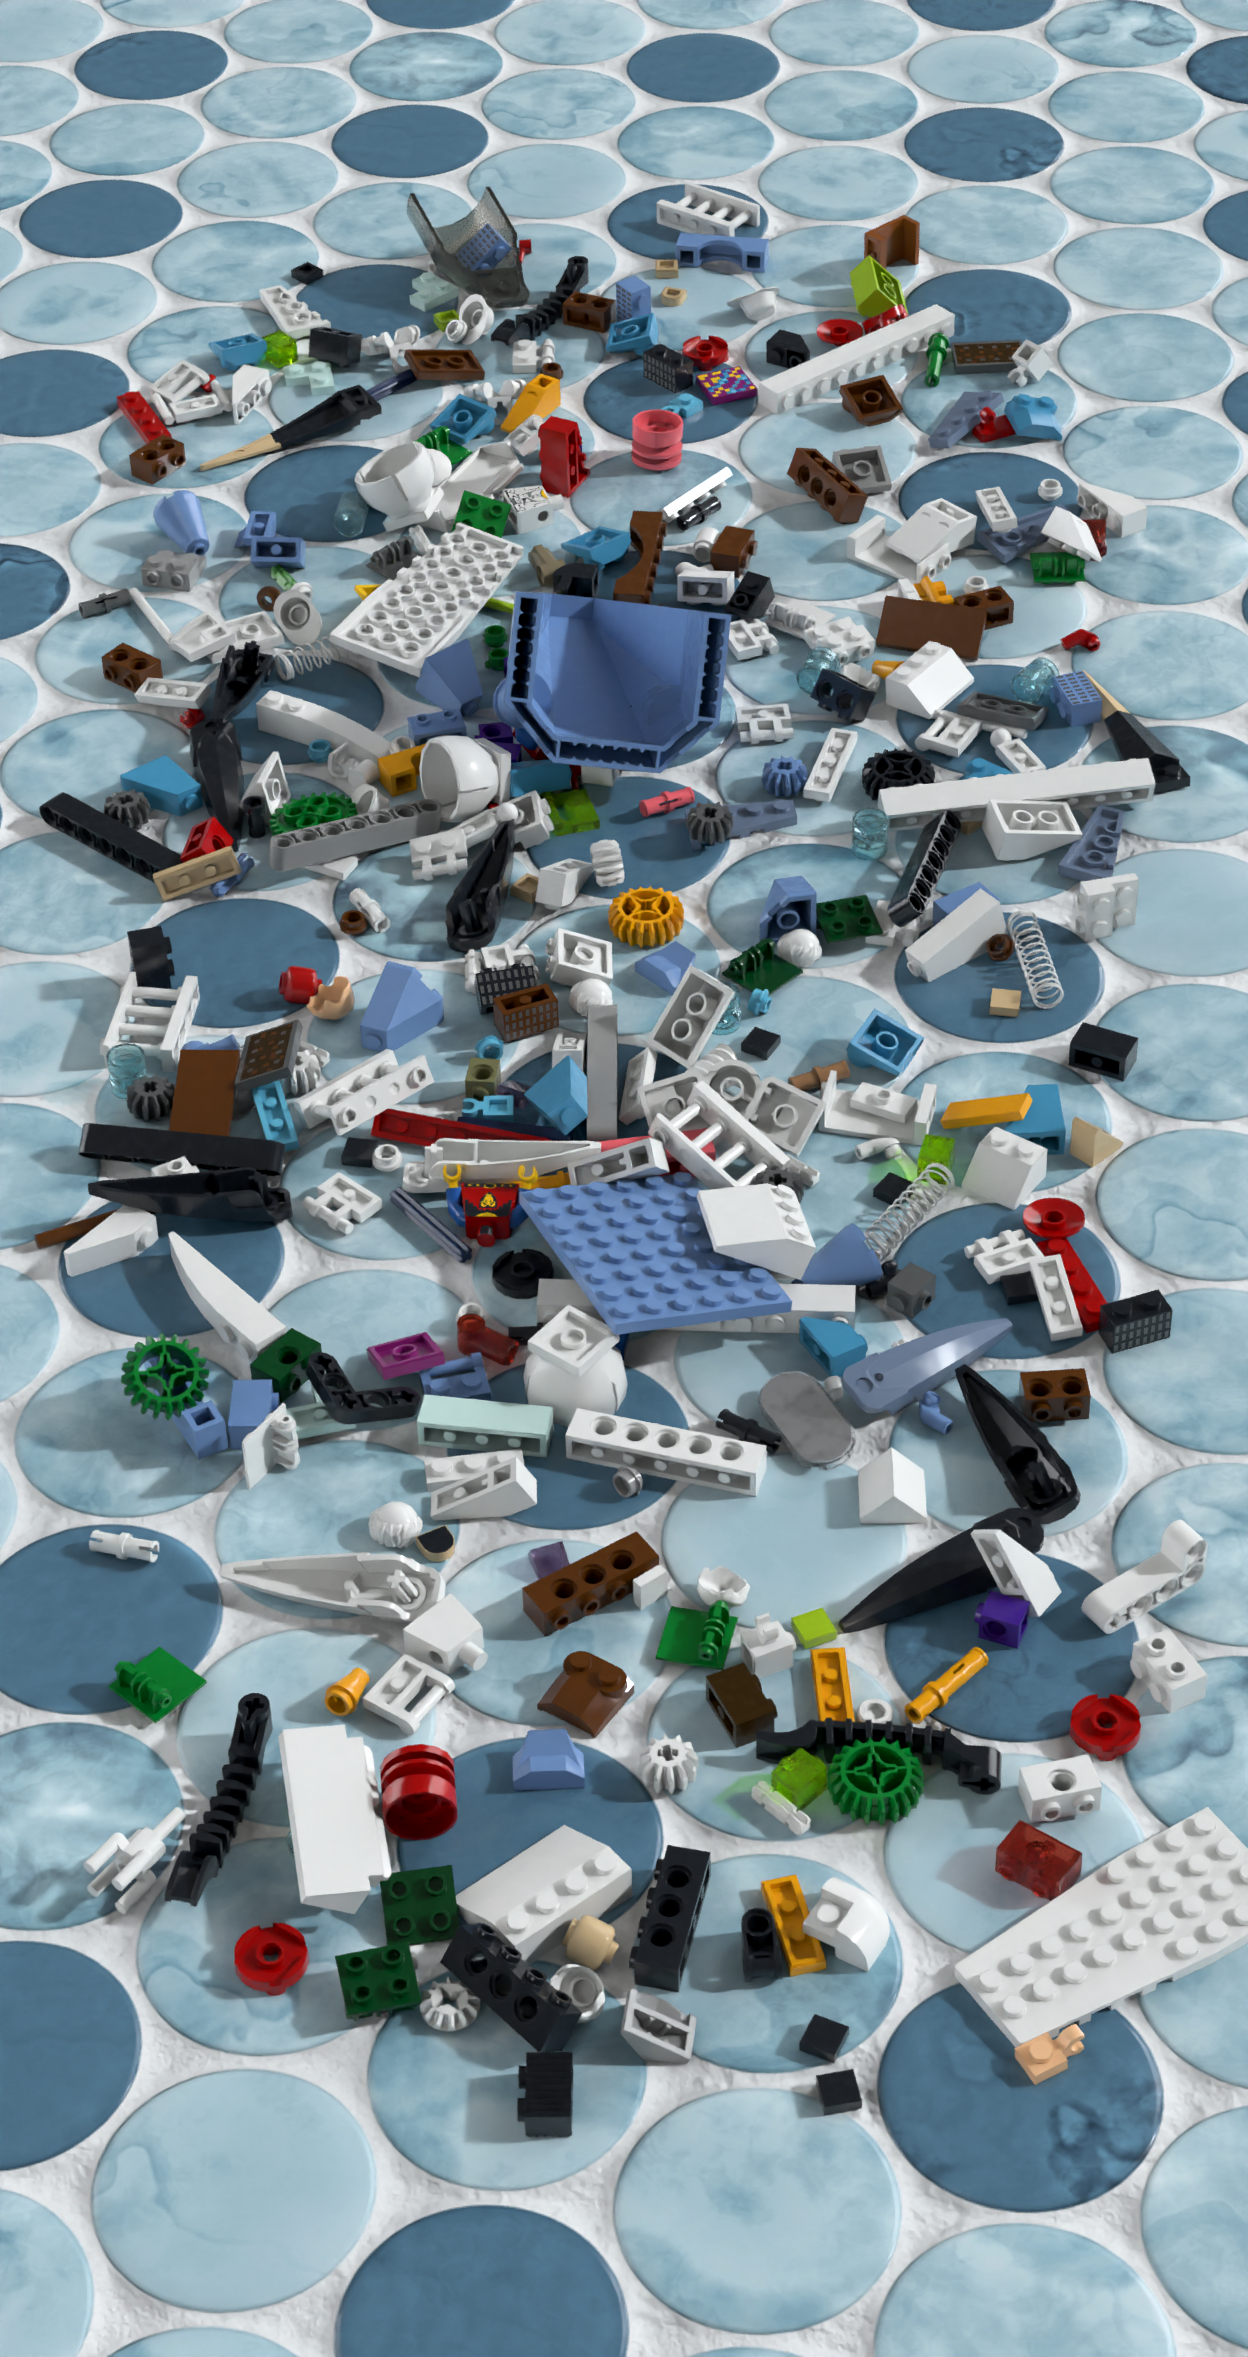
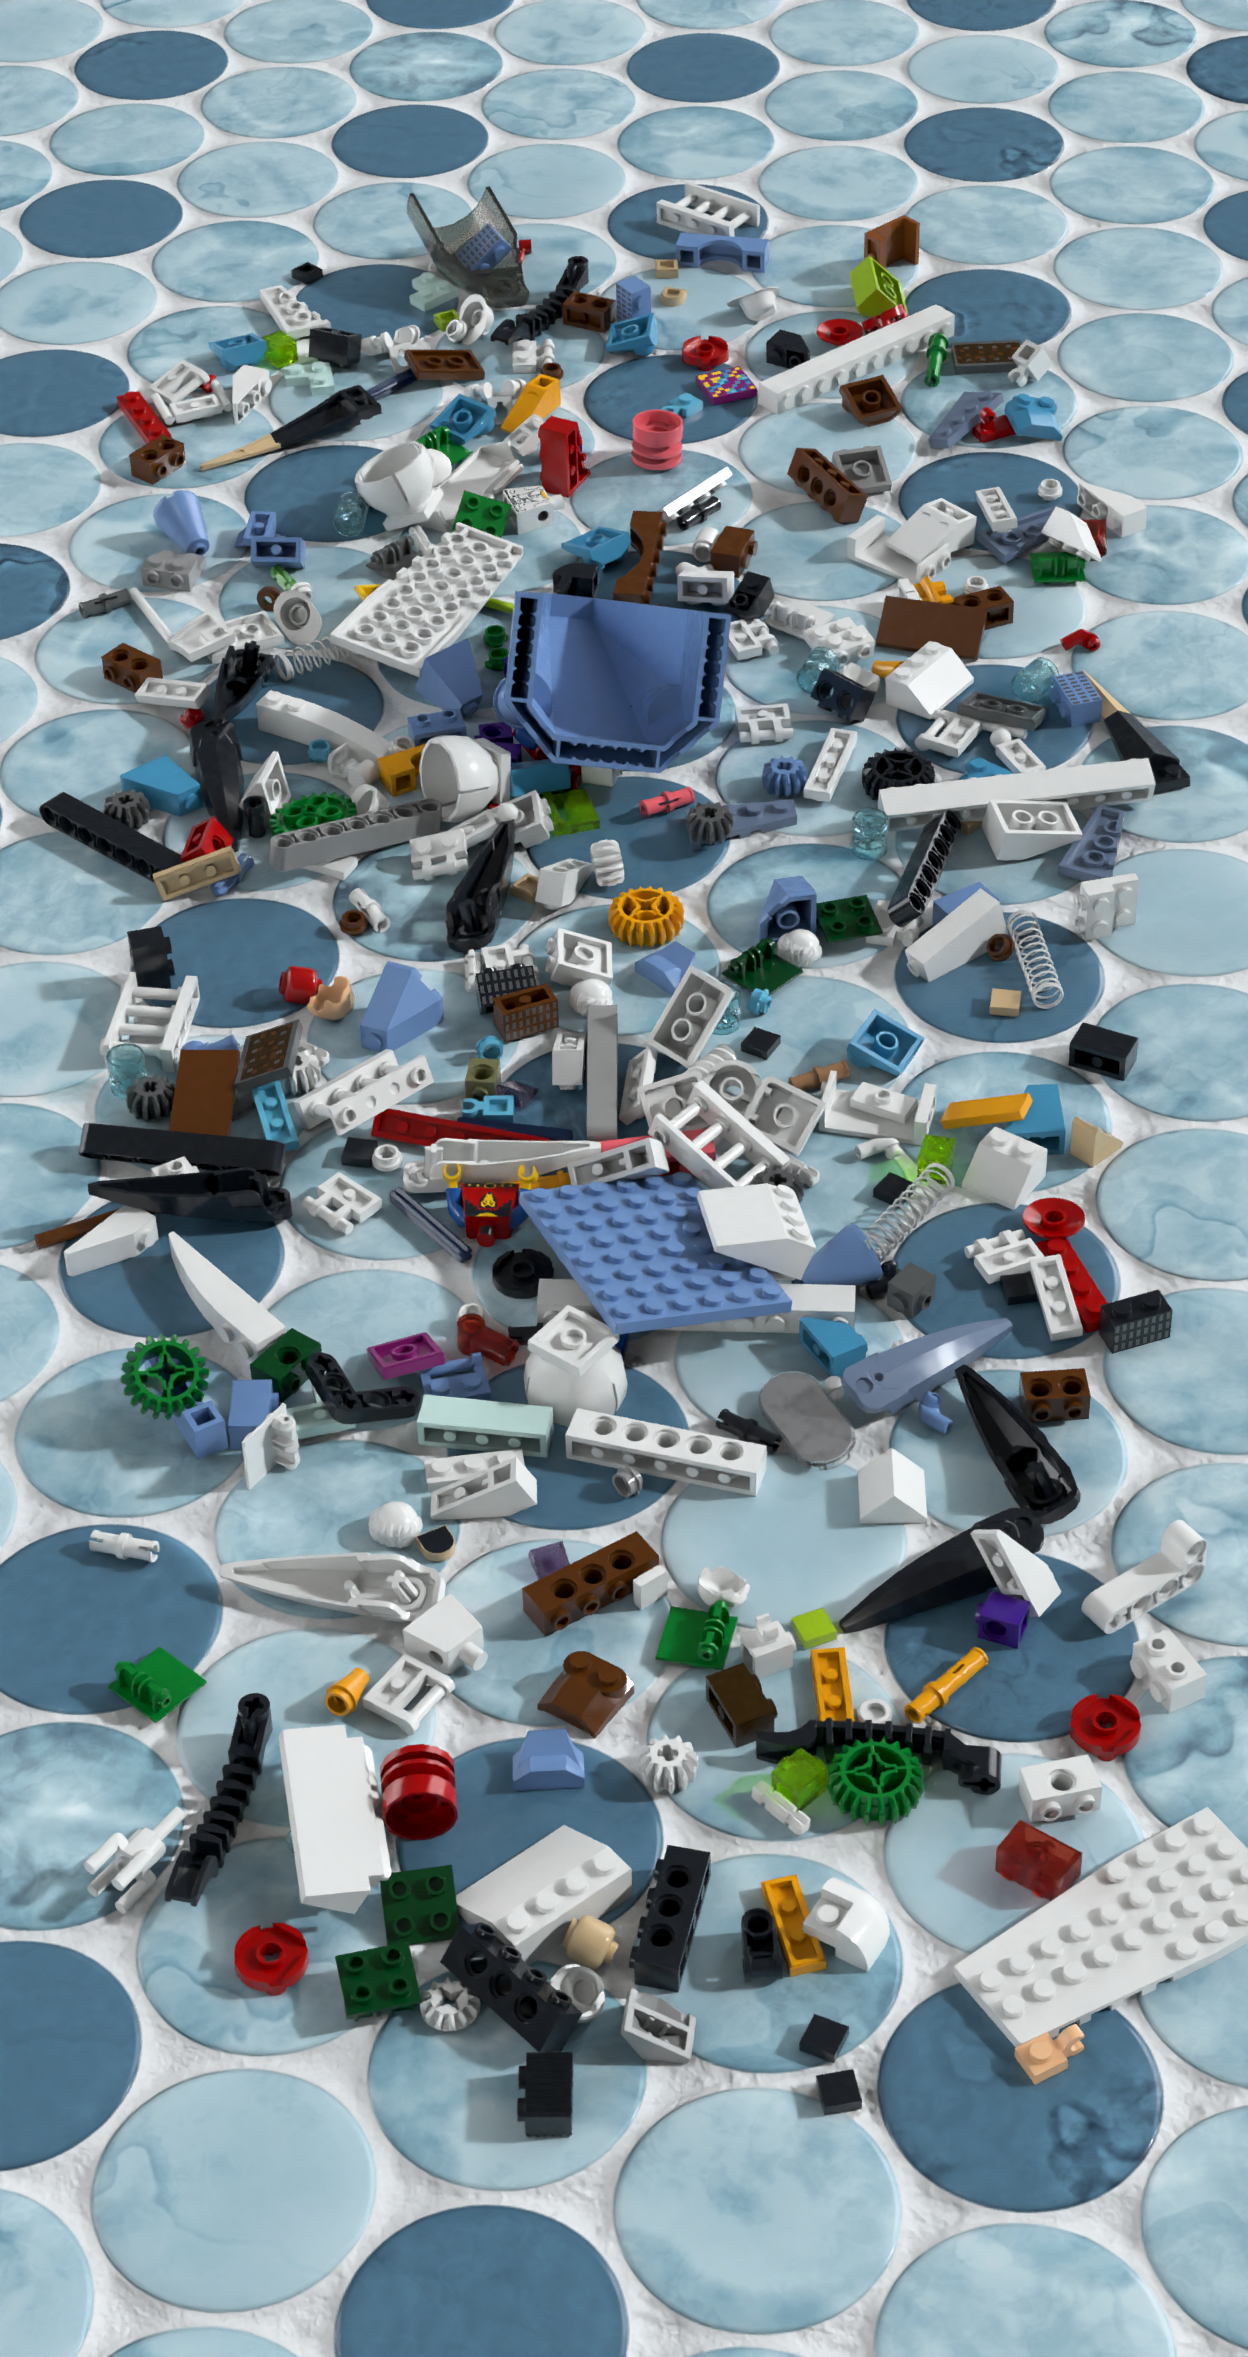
(544, 564): dark tan piece -> none
(561, 1096): dark azure slope -> none
(668, 368): black brick -> none

